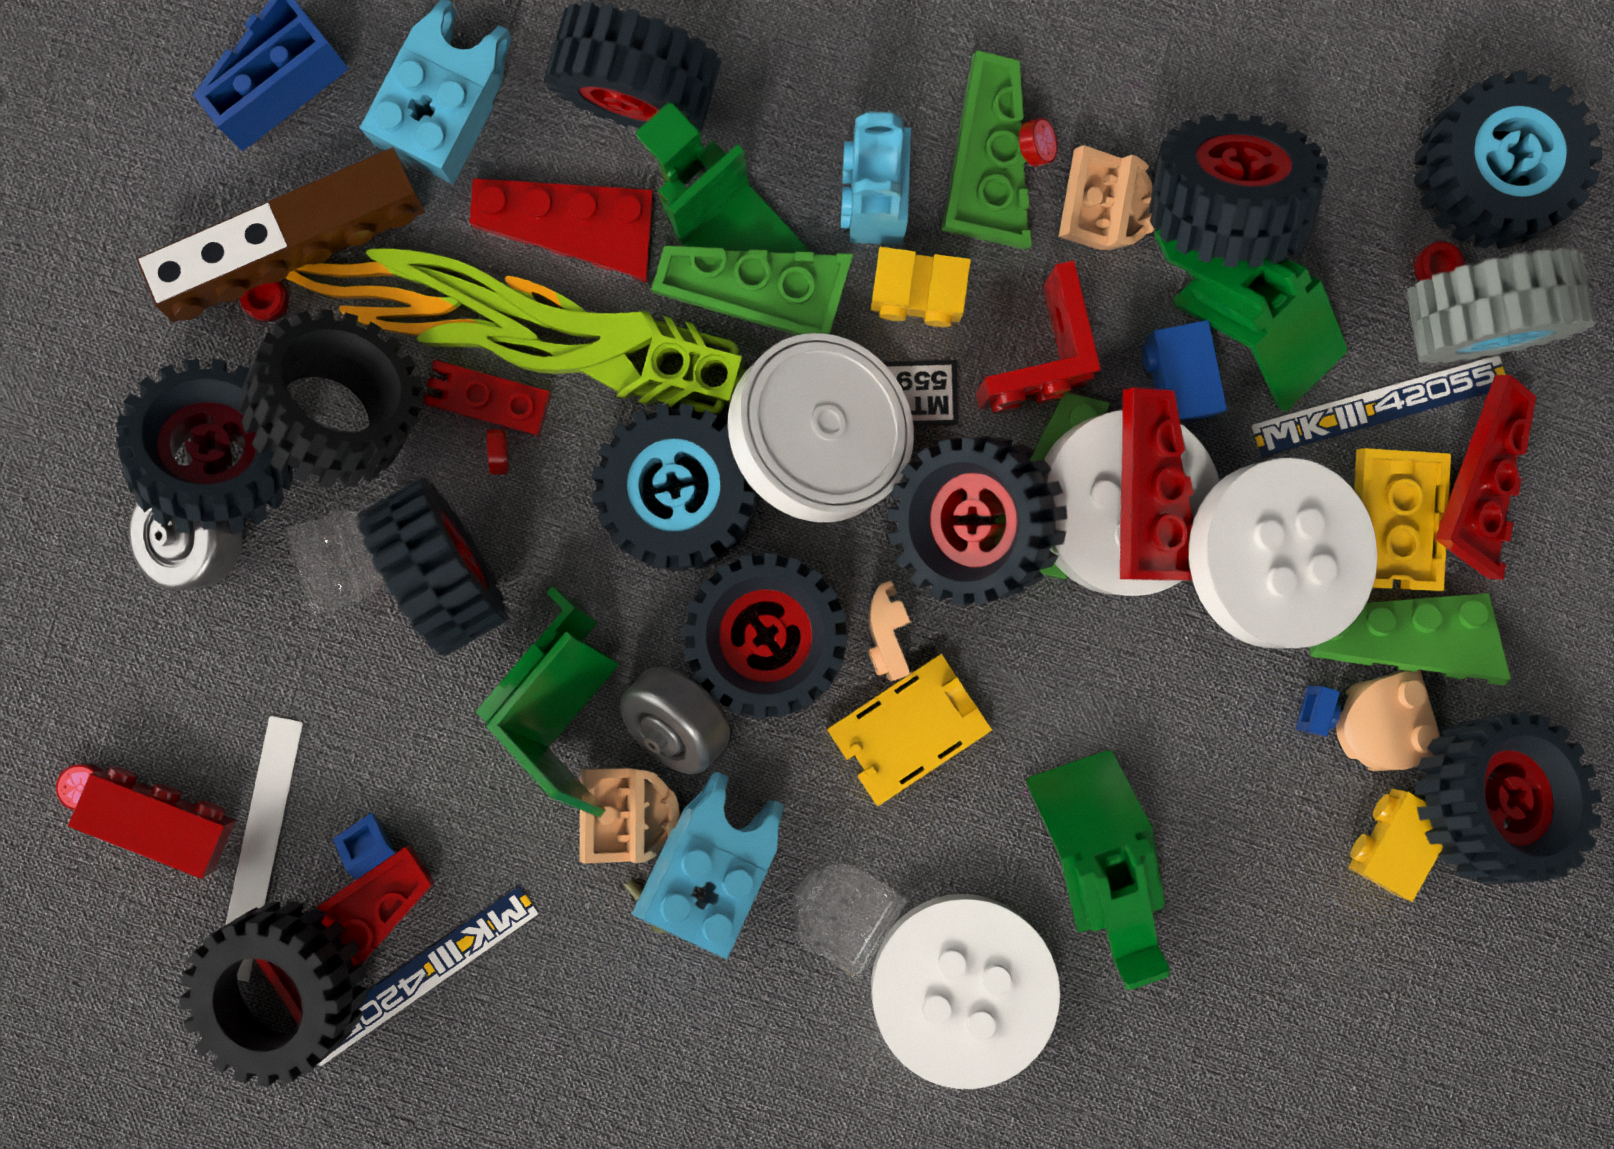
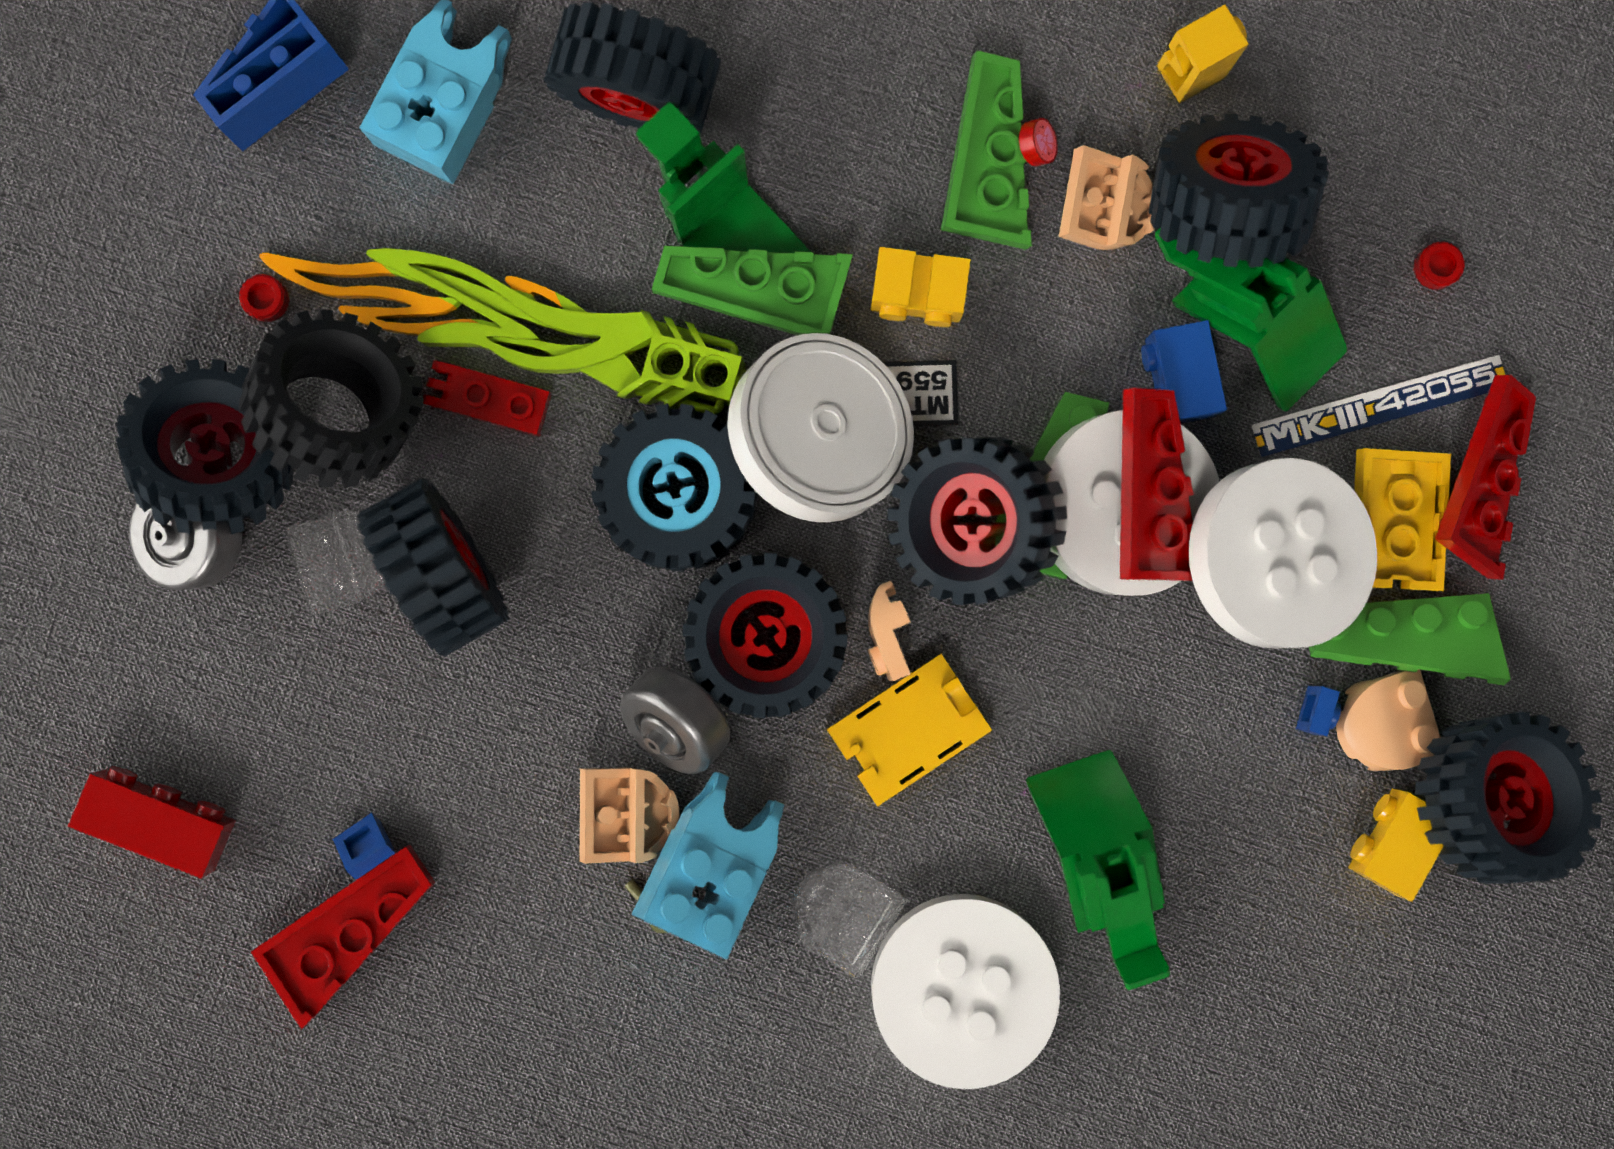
(72, 782): tile -> none
(264, 822): white sticker -> none
(280, 236): reddish brown brick -> none
(313, 960): black tyre -> none
(440, 962): sticker -> none
(497, 452): red tile -> none
(545, 696): green piece -> none
(577, 221): red wing -> none
(879, 180): medium azure brick -> none
(1074, 344): red bracket -> none
(1203, 53): none -> yellow brick
(1467, 160): black wheel -> none
(1500, 306): light grey wheel -> none

